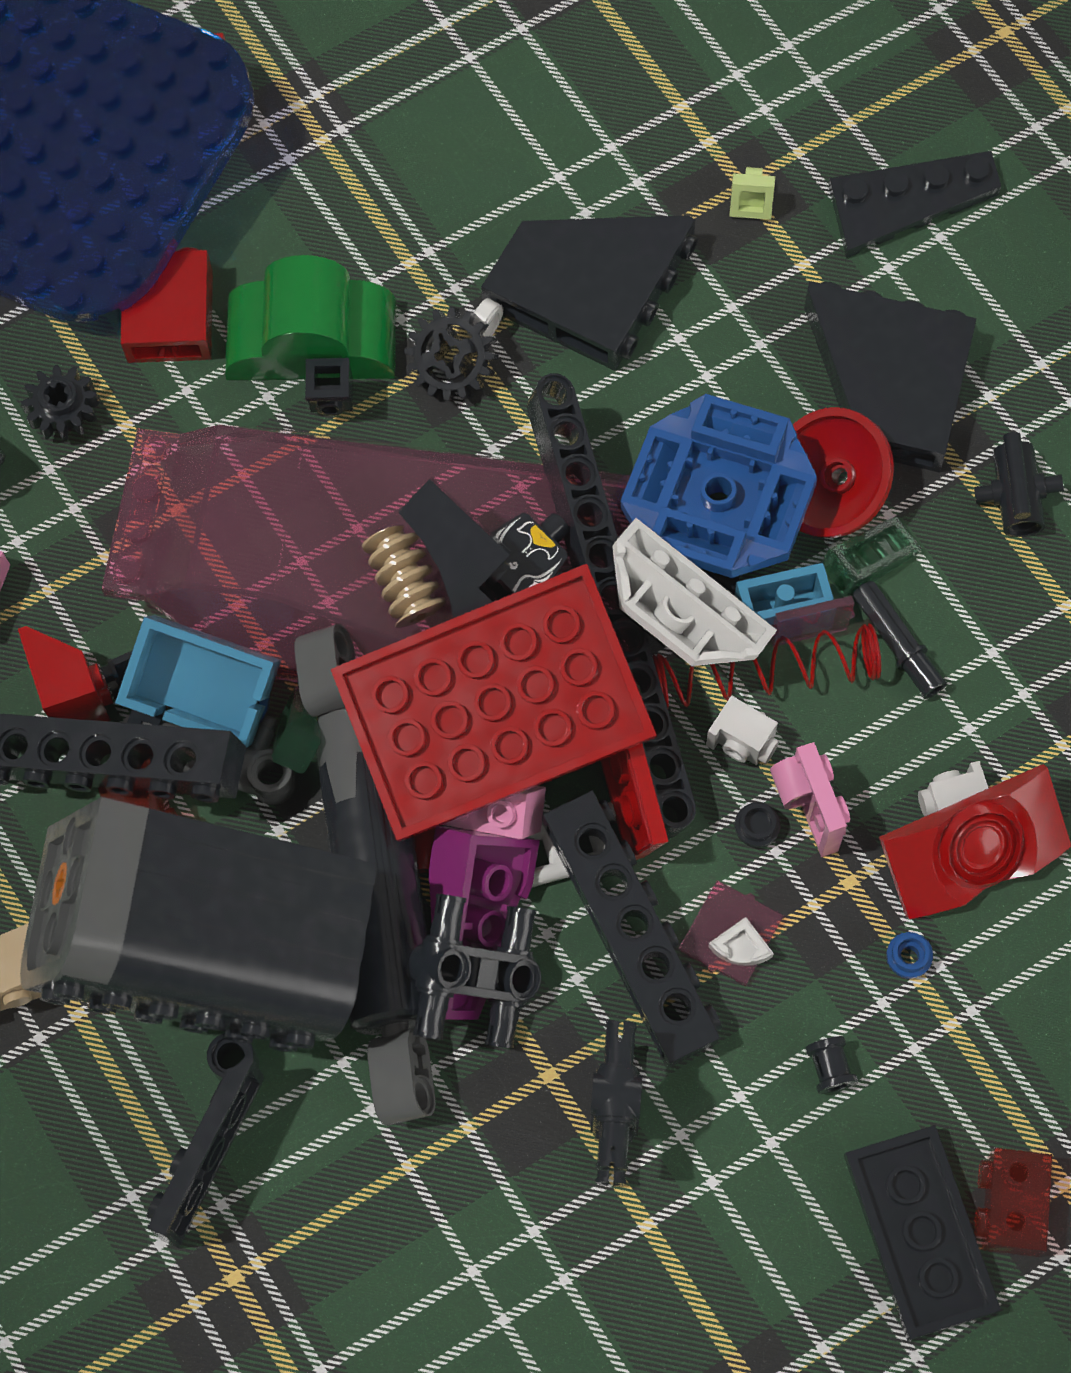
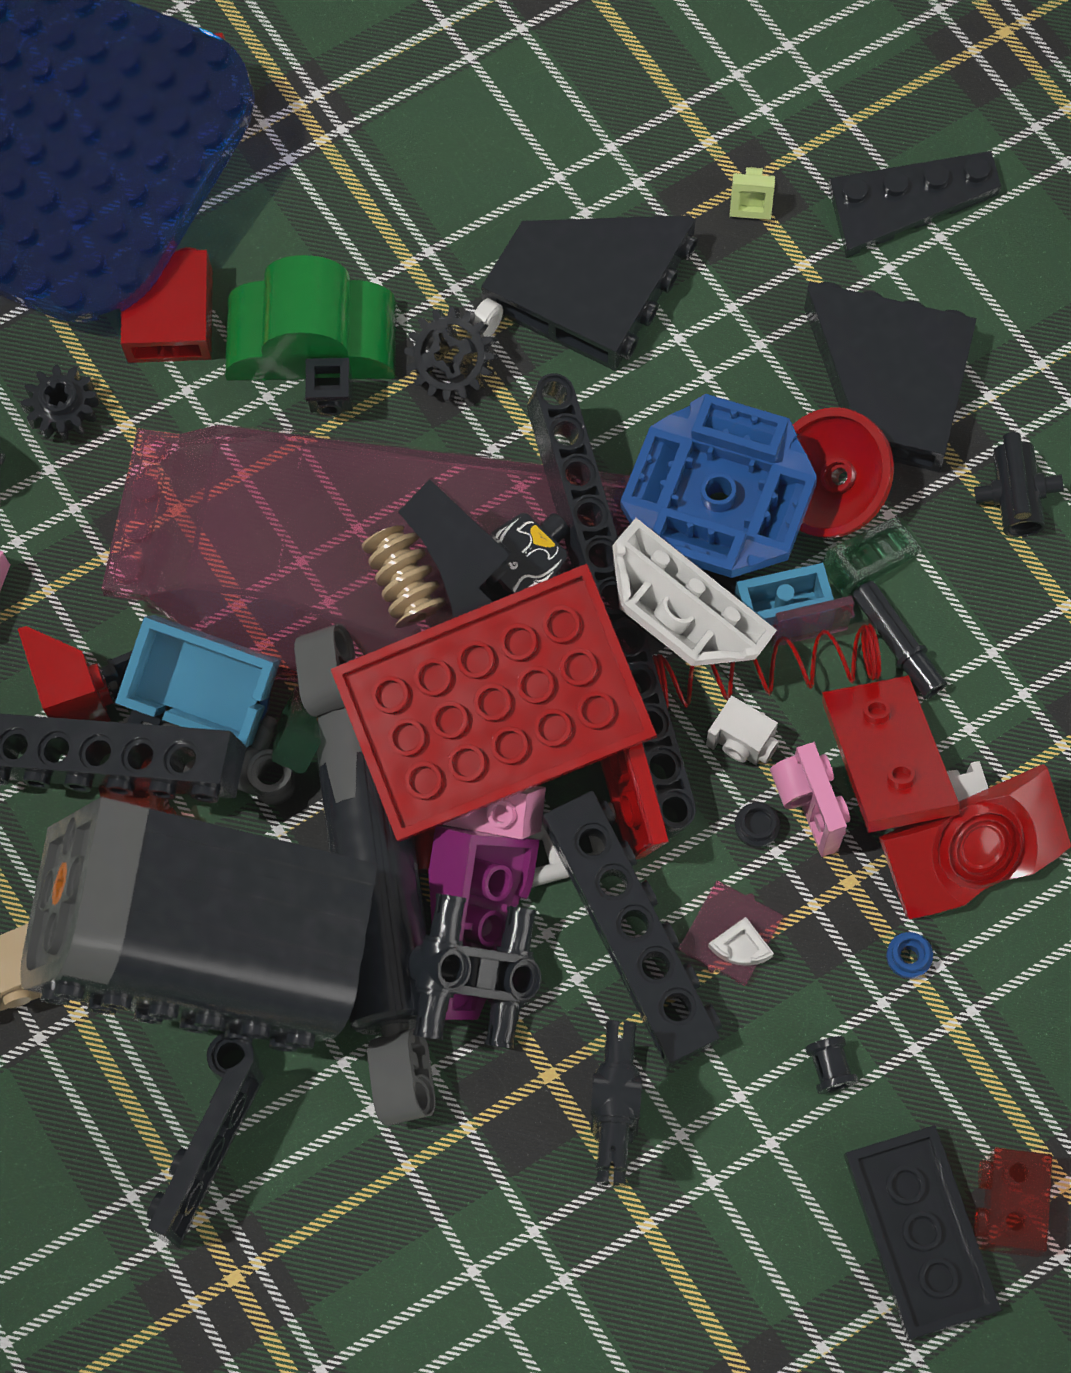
(890, 754): none -> red plate

